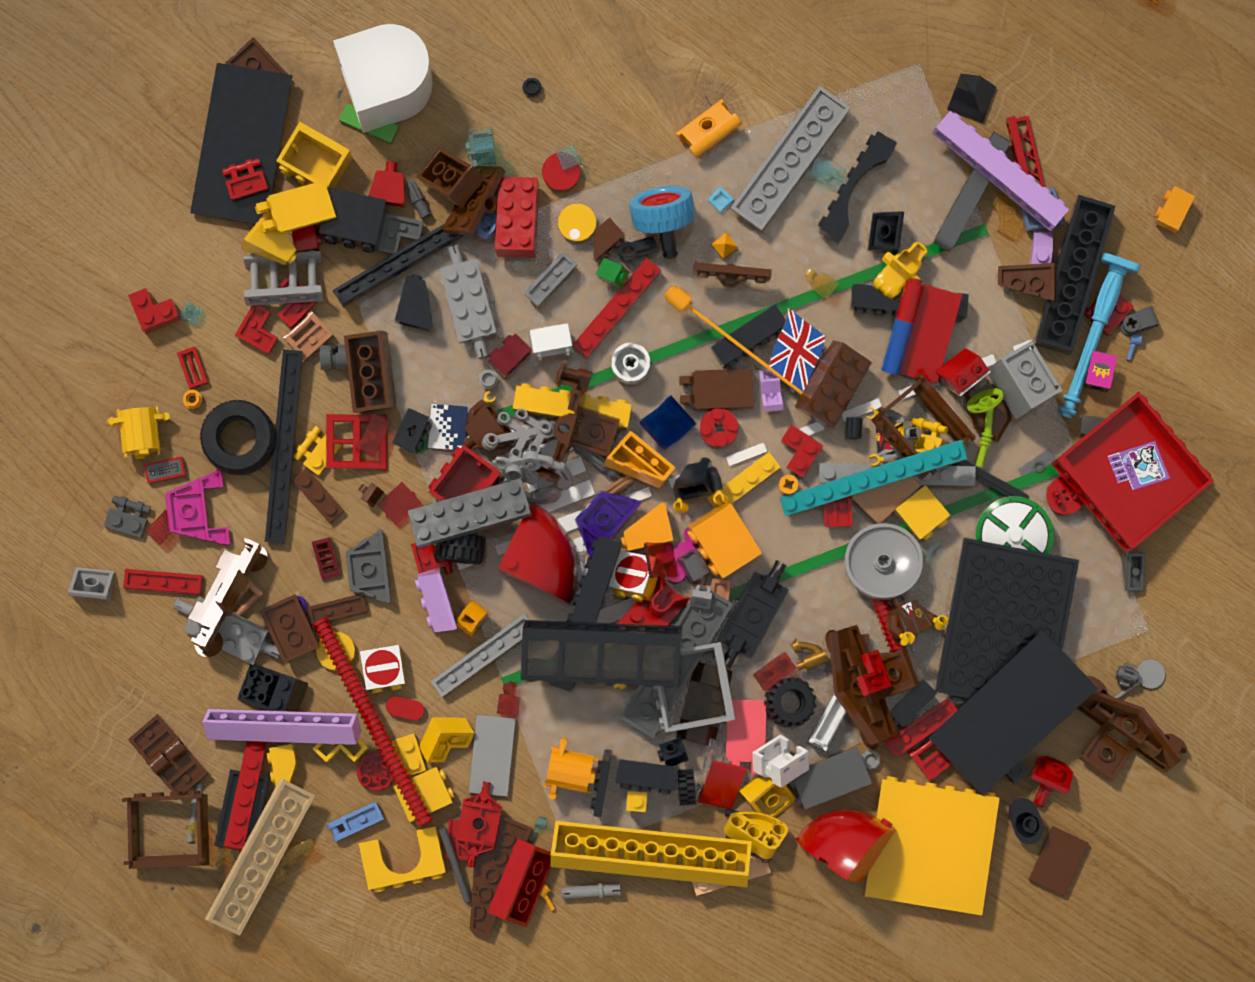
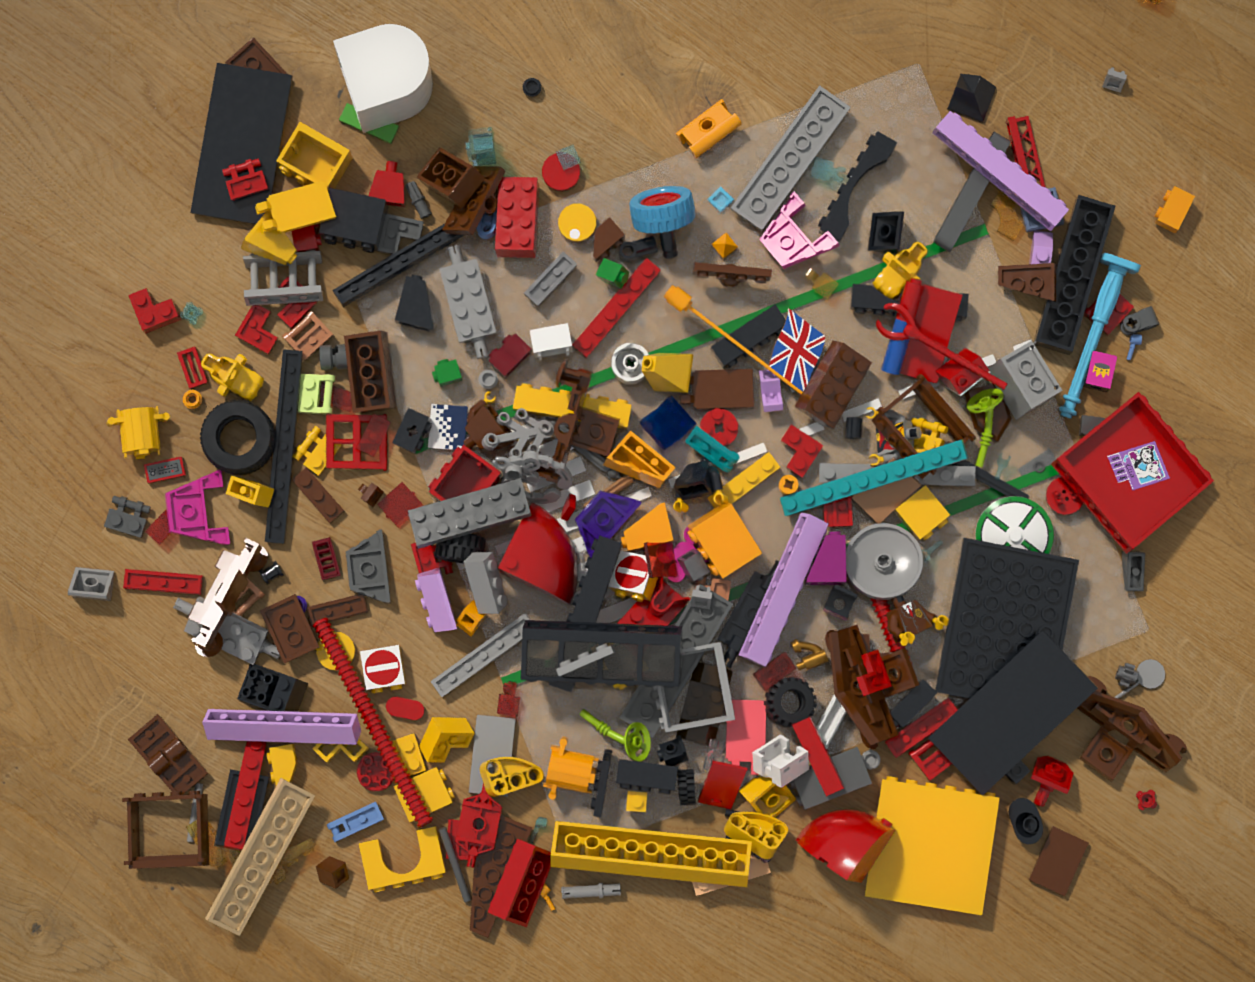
(233, 376): none -> yellow piece
(250, 491): none -> yellow brick
(271, 572): none -> black bush
(310, 394): none -> yellowish green plate
(332, 872): none -> reddish brown panel
(340, 398): none -> clear red plate
(446, 372): none -> green brick
(485, 582): none -> light grey brick
(504, 770): none -> yellow beam
(569, 507): none -> red tile
(585, 659): none -> light grey plate
(632, 742): none -> lime dish
(668, 371): none -> yellow slope
(712, 449): none -> teal plate
(783, 589): none -> lavender brick
(788, 242): none -> wing
(818, 756): none -> red tile
(830, 562): none -> magenta slope
(848, 597): none -> black piece
(912, 332): none -> red piece
(1001, 465): none -> clear light blue hand
(1114, 80): none -> light grey tile
(1150, 794): none -> red plate

